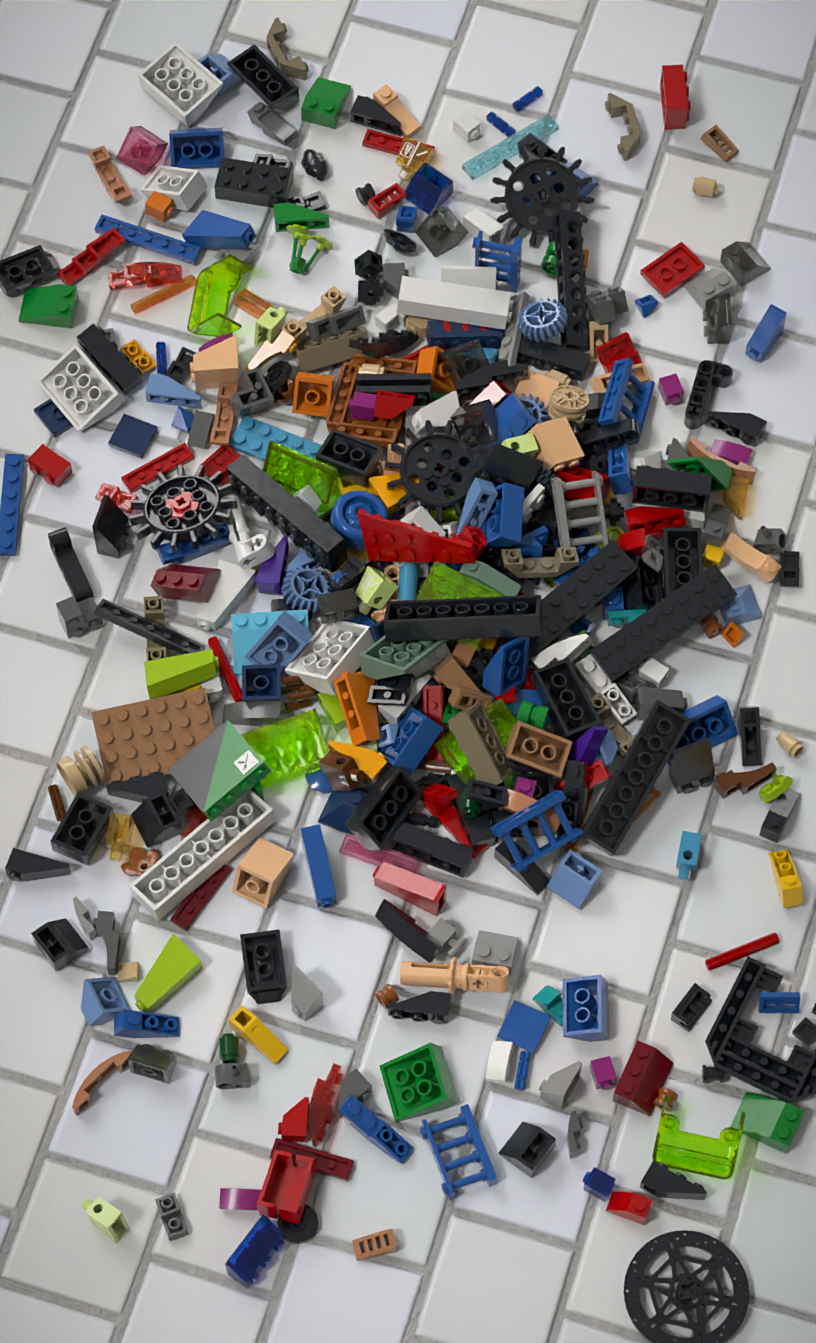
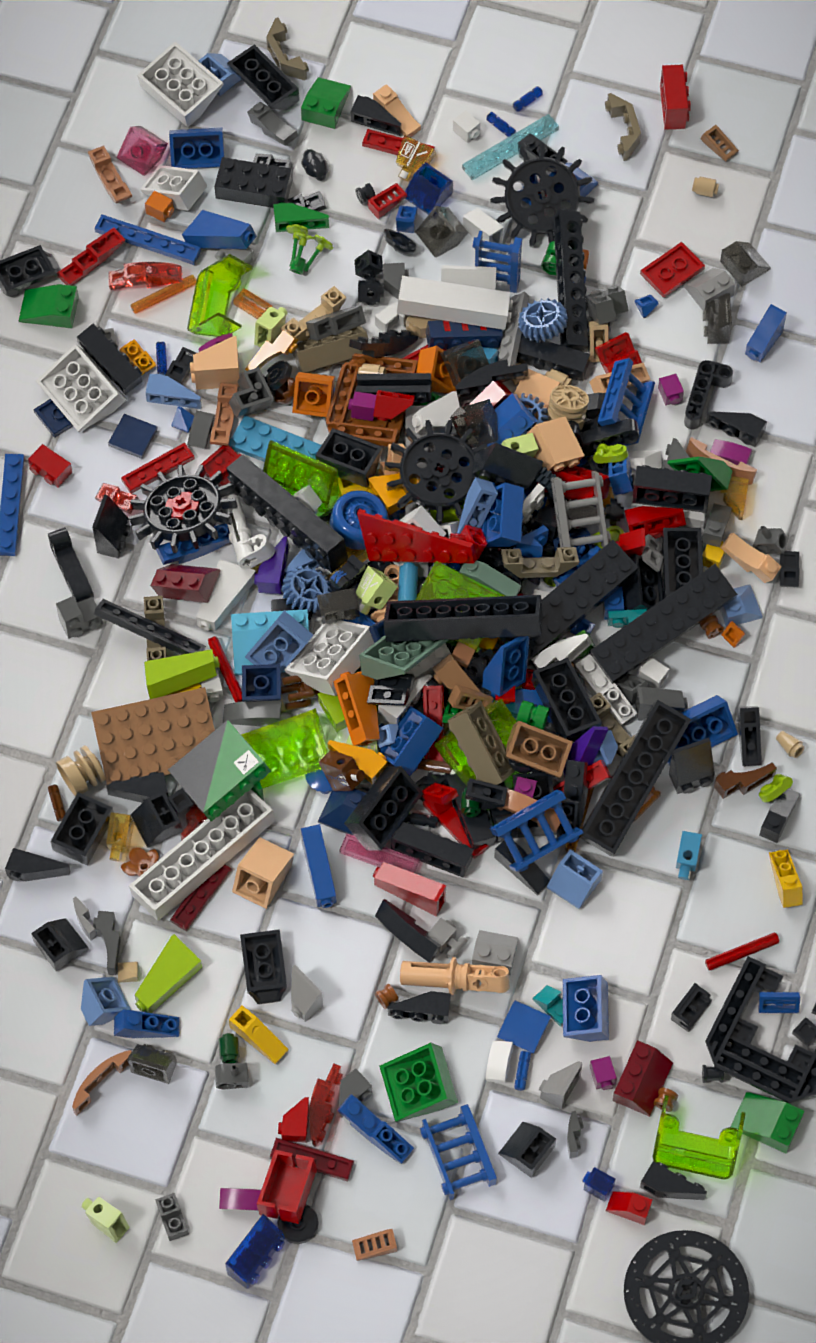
(610, 454): none -> lime plate

